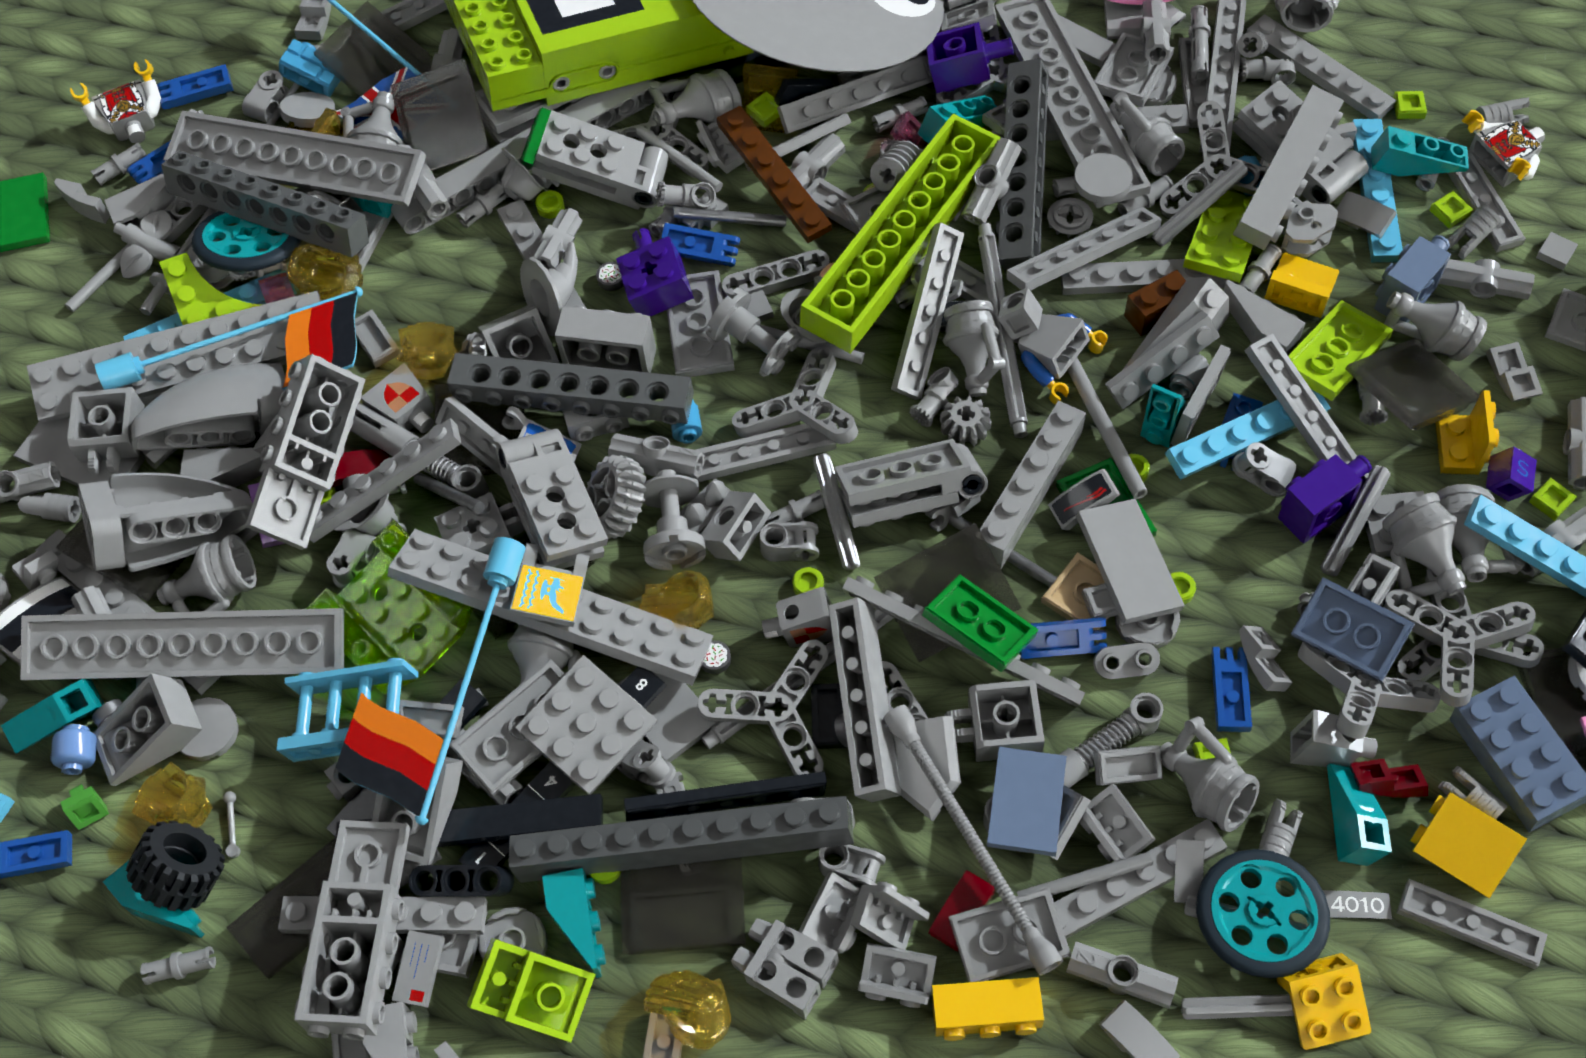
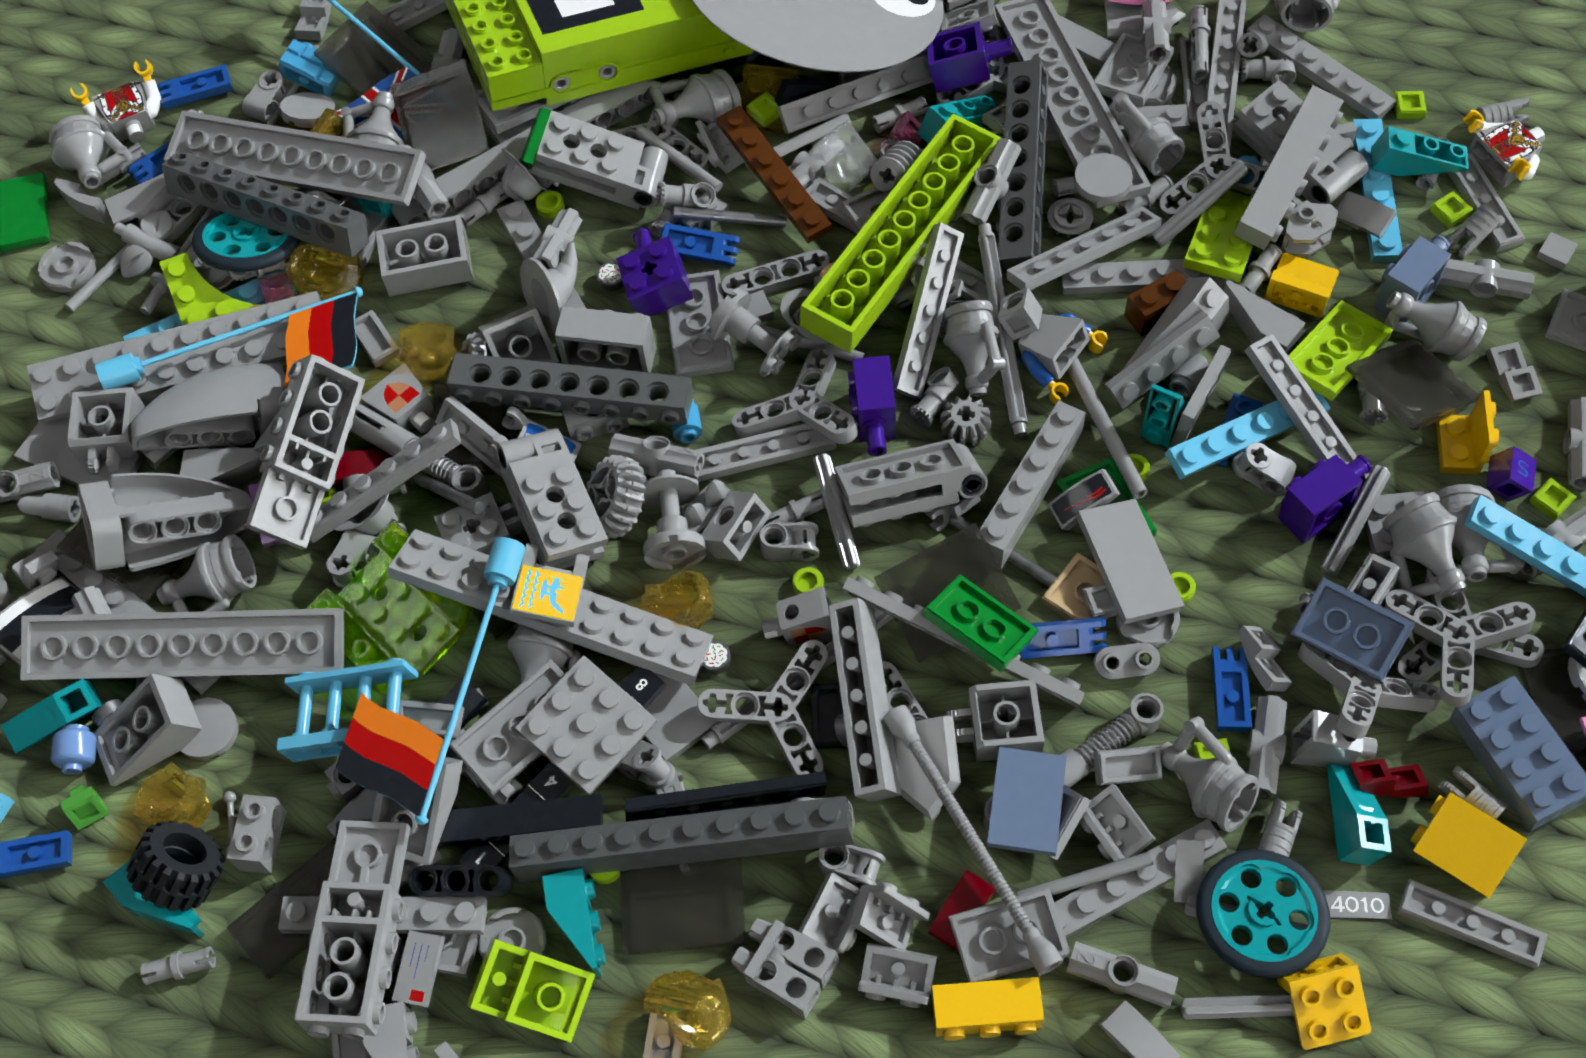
(67, 267): none -> light grey tile
(81, 145): none -> light grey piece
(257, 834): none -> light grey brick
(424, 255): none -> light grey brick
(845, 155): none -> clear piece
(873, 402): none -> dark purple brick
(1267, 743): none -> light grey piece

